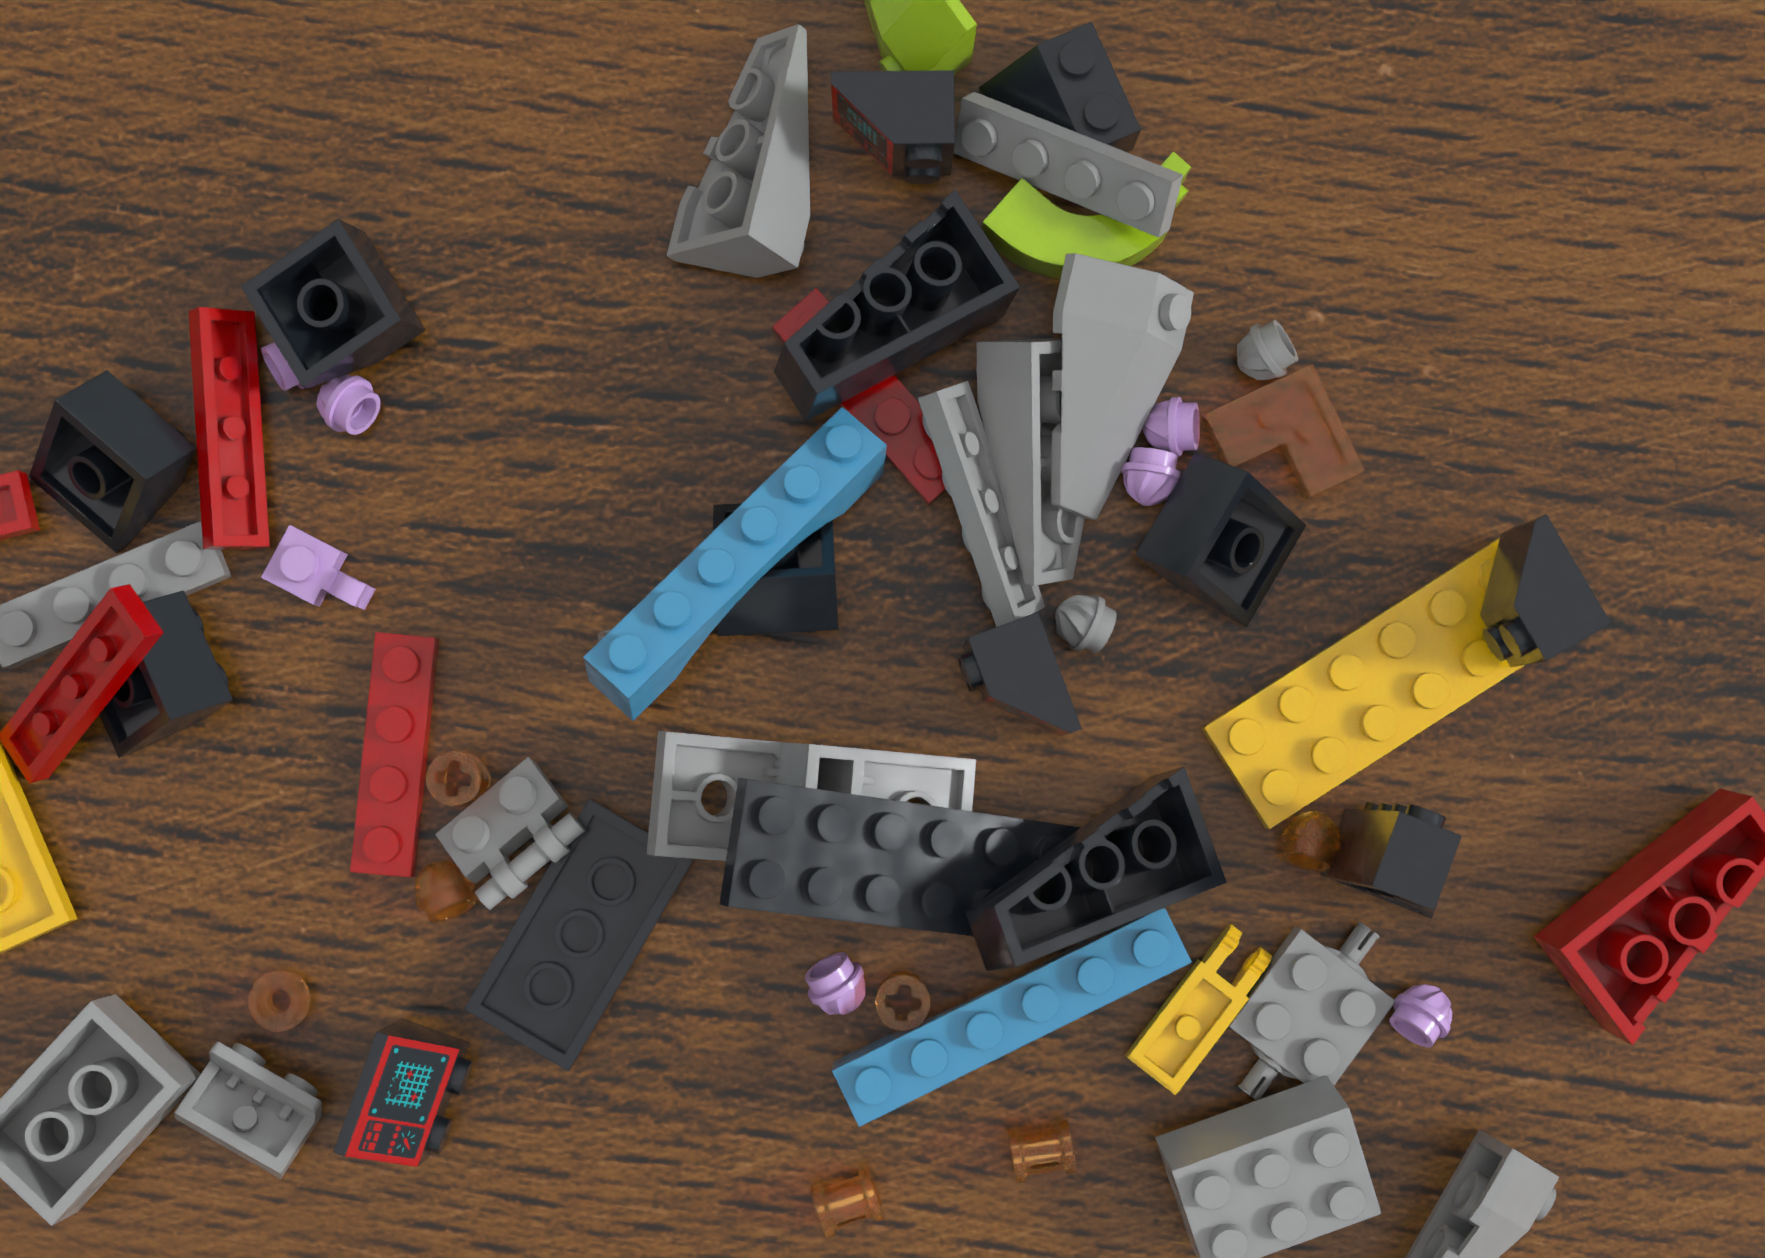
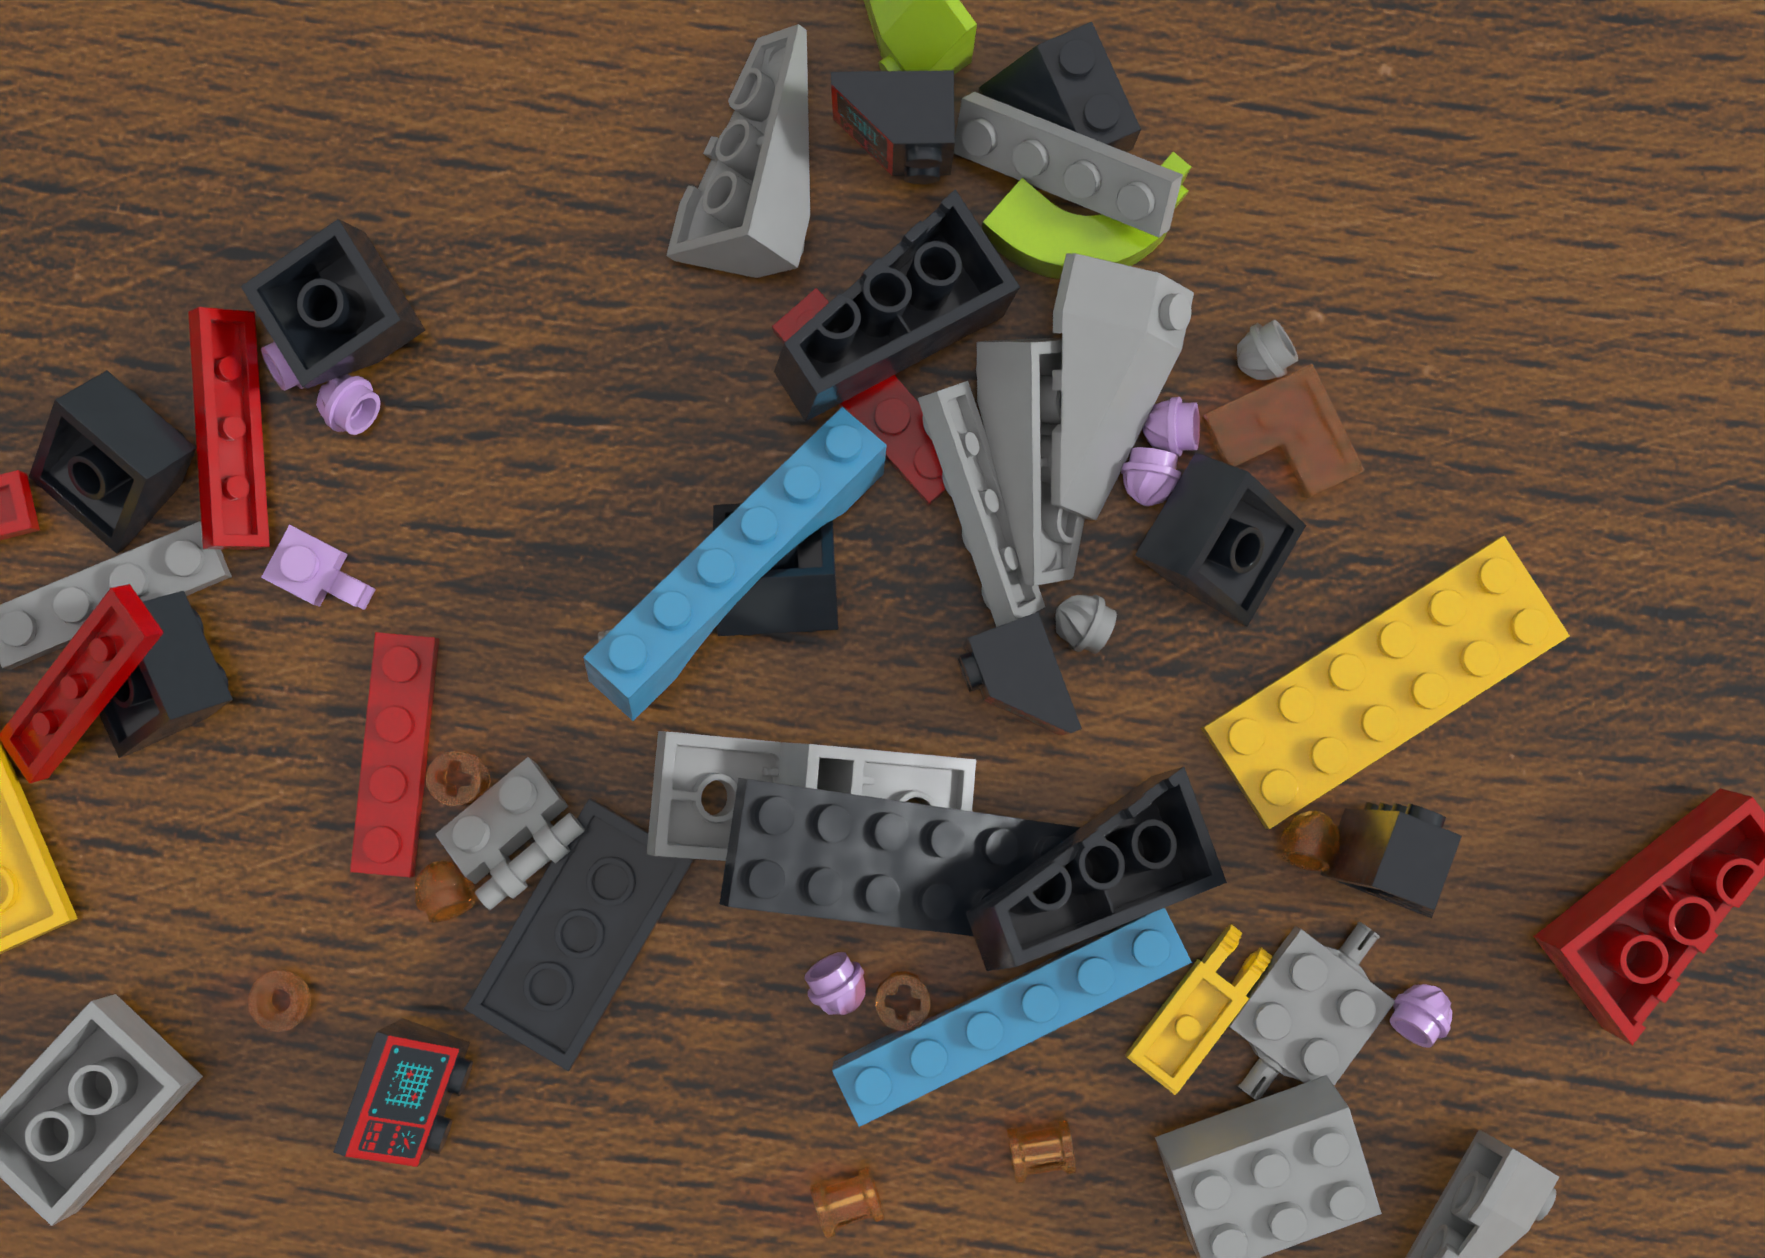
(251, 1108): light grey bracket -> none
(1537, 597): black slope -> none

